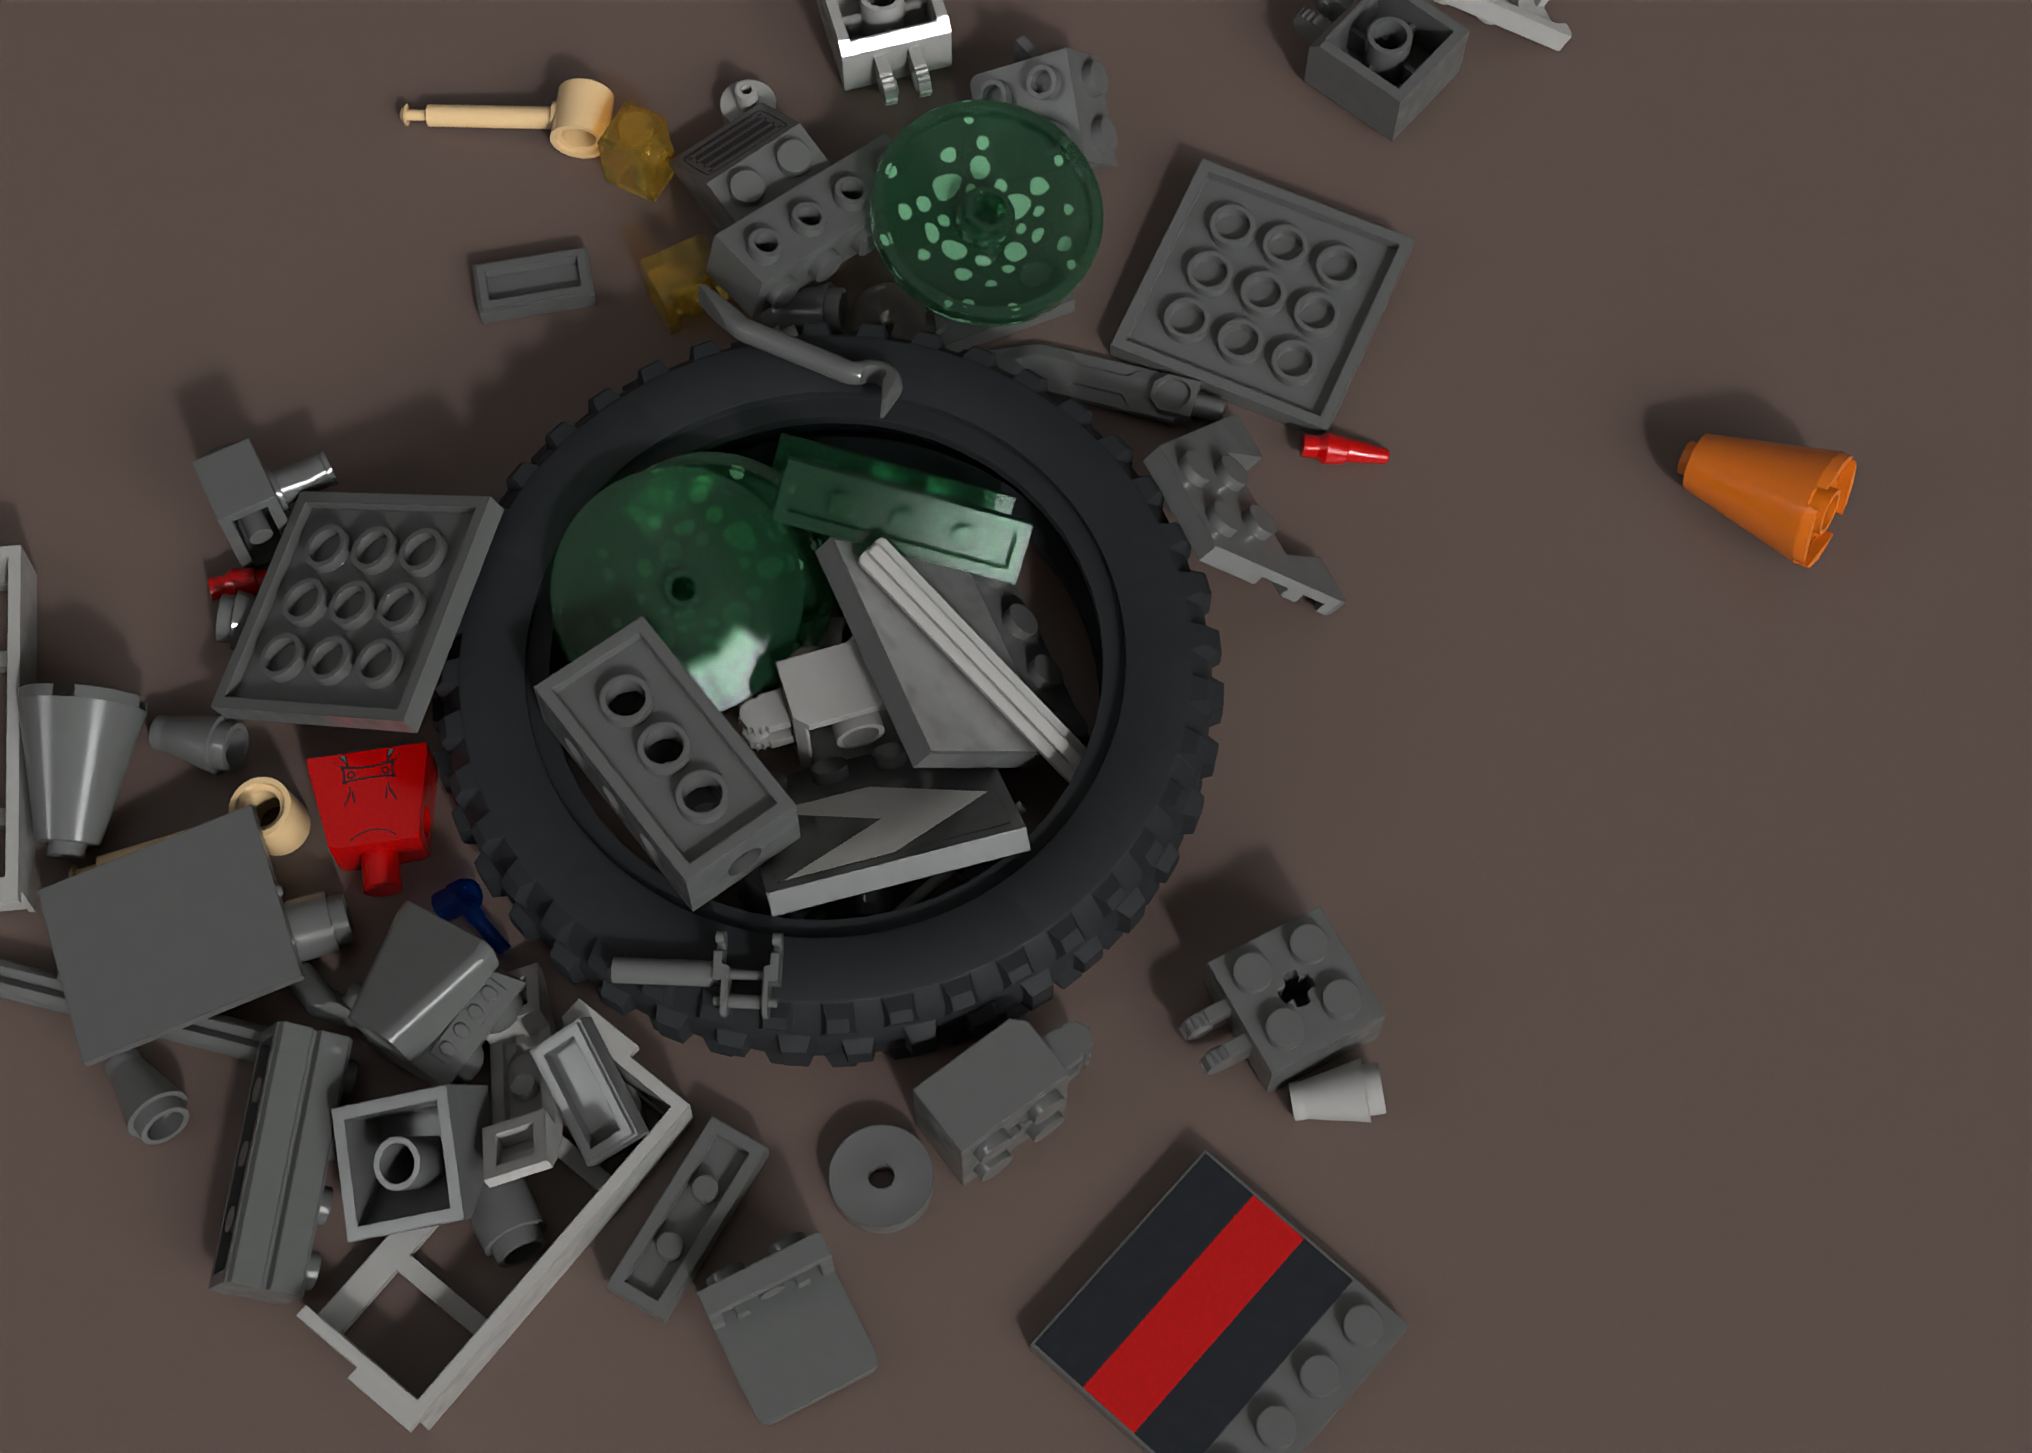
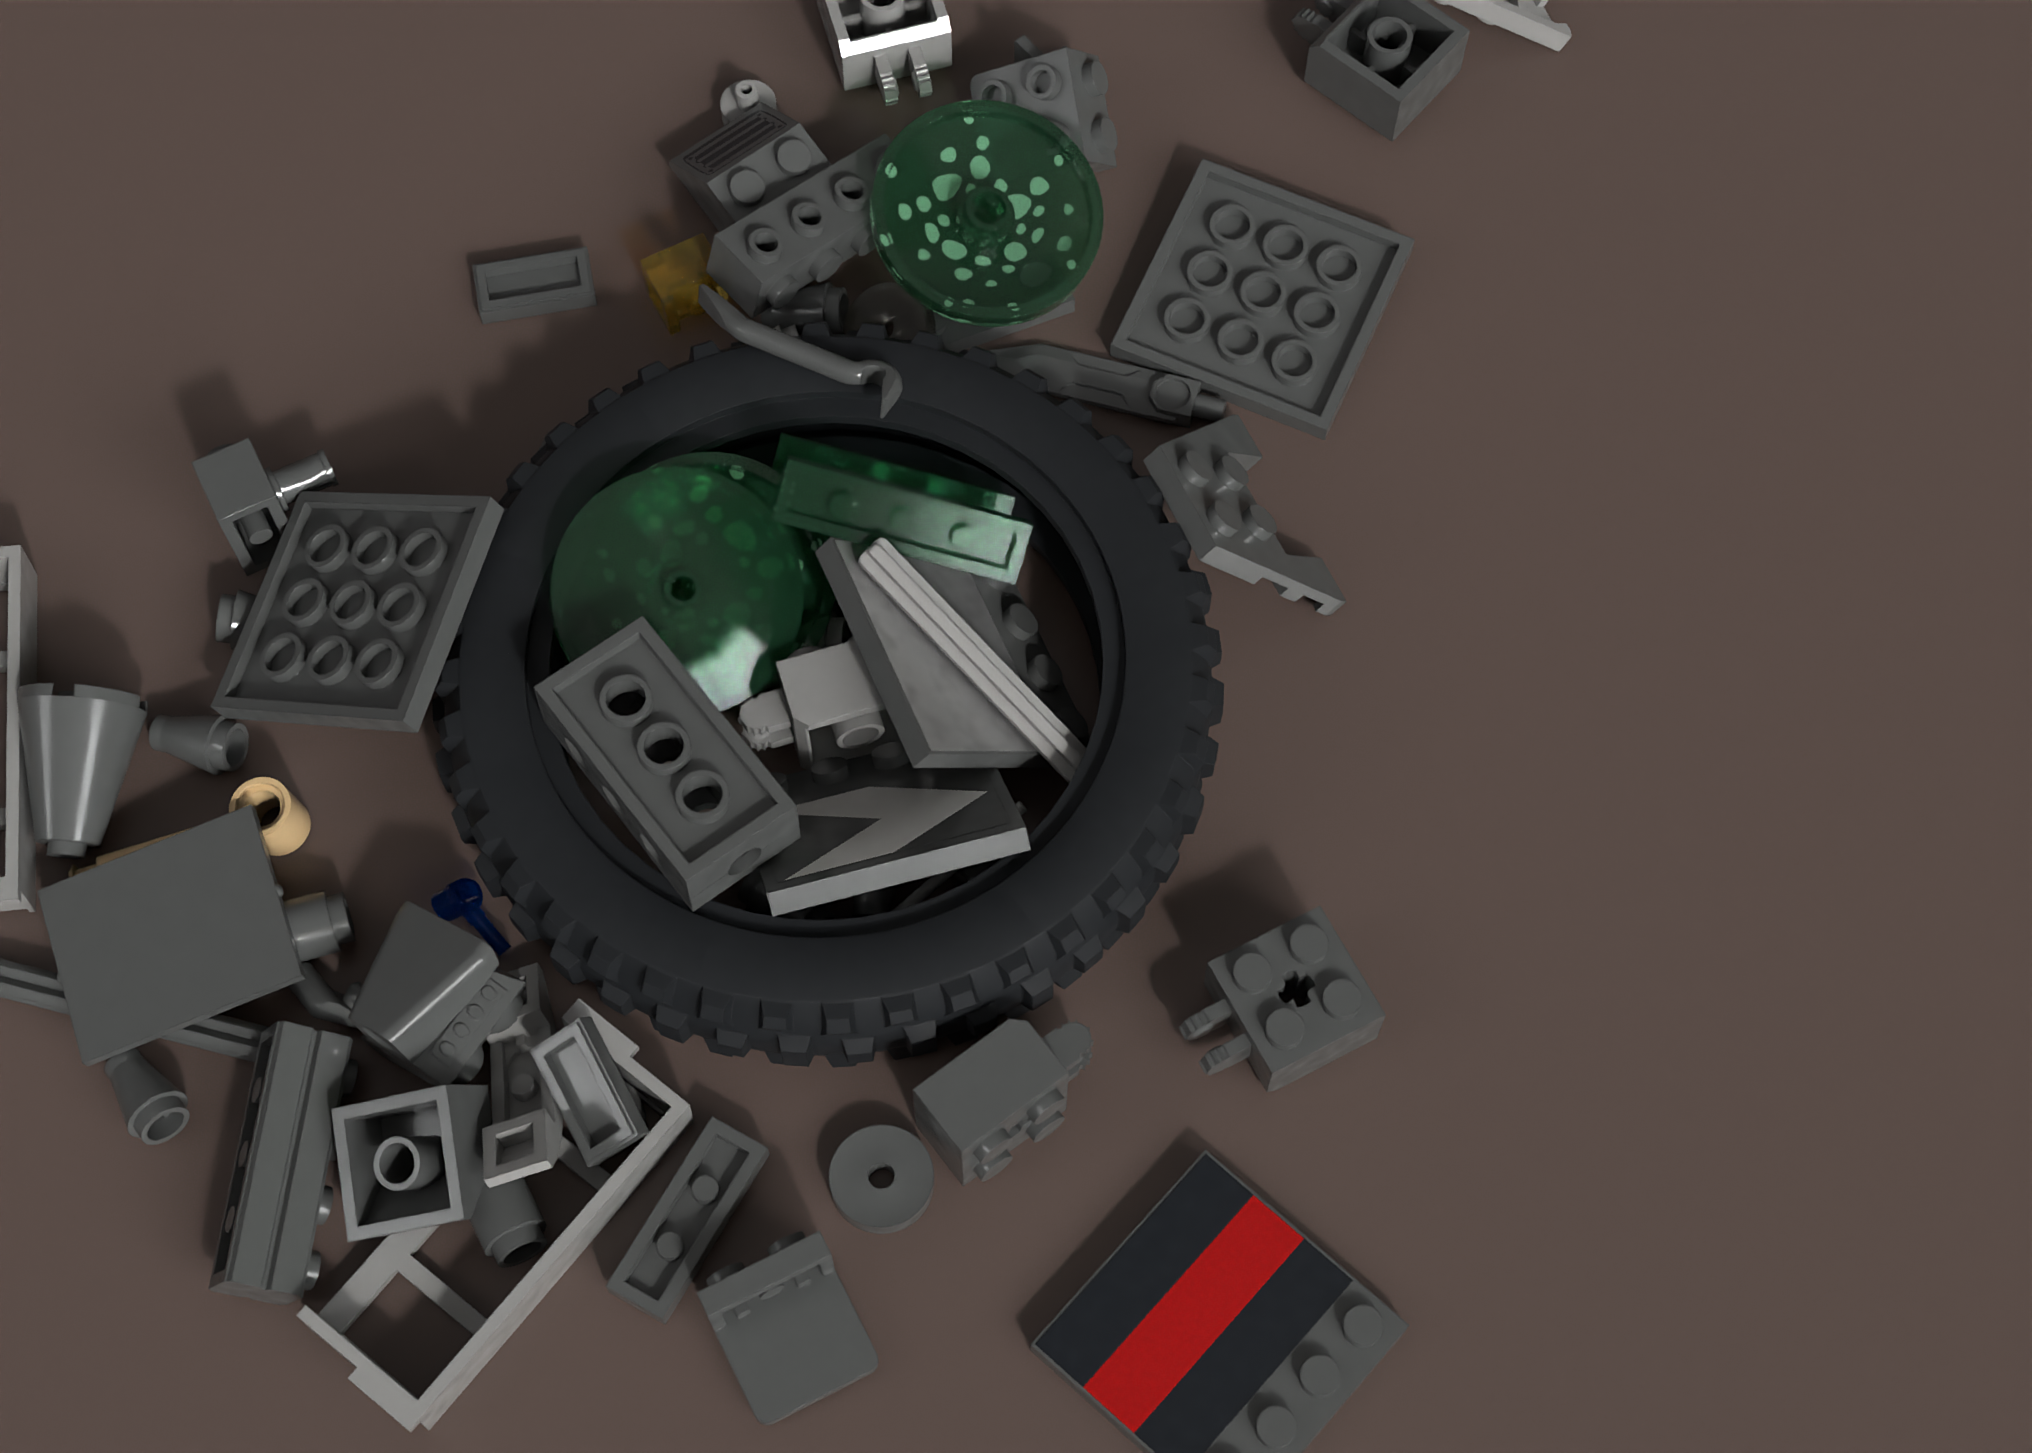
(236, 579): red piece -> none
(377, 810): red torso -> none
(575, 118): tan piece -> none
(637, 151): clear yellow brick -> none
(707, 973): dark grey piece -> none
(1338, 449): red piece -> none
(1340, 1094): light grey cone -> none
(1771, 489): orange cone -> none

